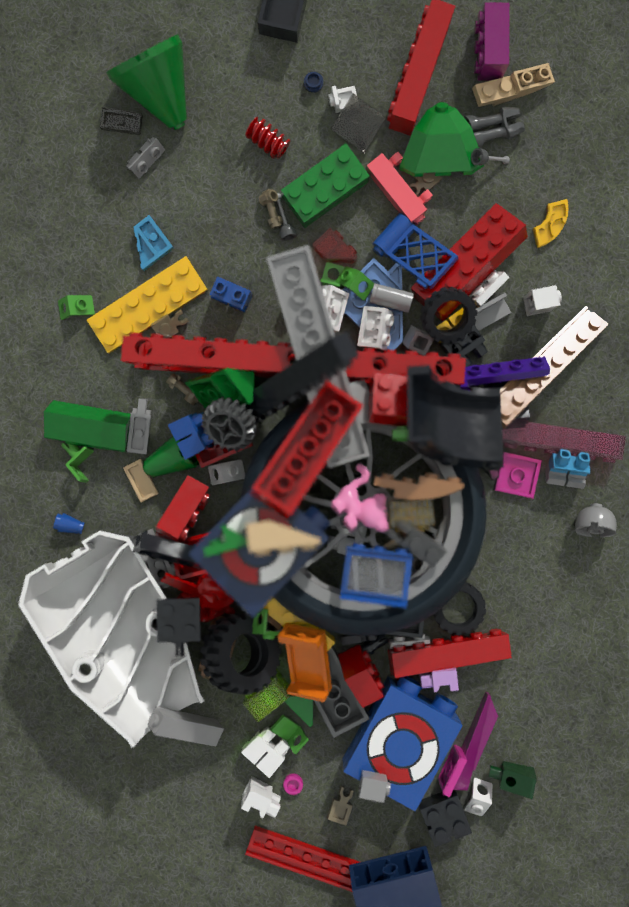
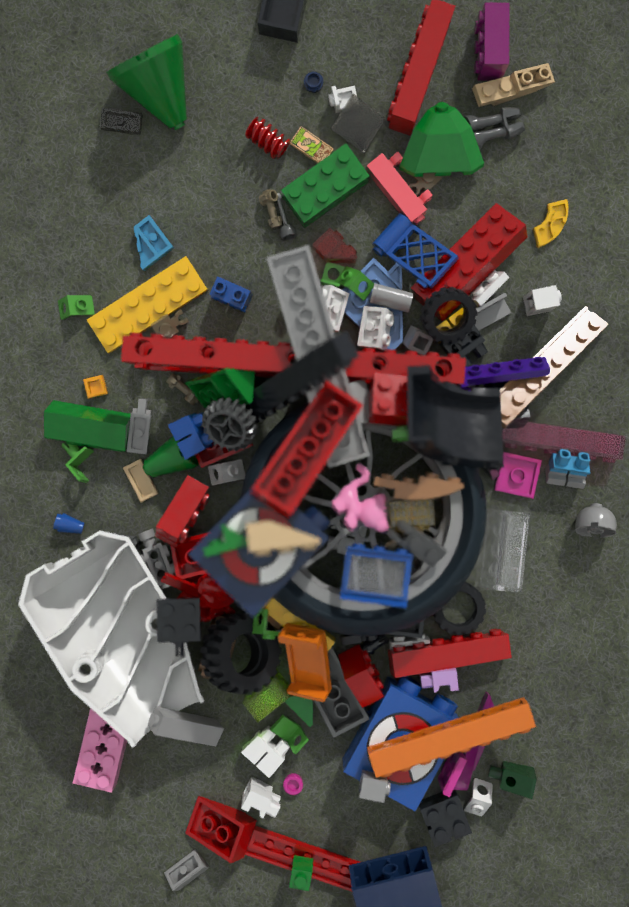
(95, 386): none -> light orange tile
(110, 757): none -> bright pink brick
(150, 153): light grey hinge -> none
(164, 549): black container -> none
(185, 870): none -> light grey slope
(221, 828): none -> red slope
(301, 873): none -> green brick
(311, 145): none -> tile
(340, 809): dark tan plate -> none
(451, 737): none -> orange brick
(483, 155): dark grey hinge -> none
(503, 551): none -> clear slope

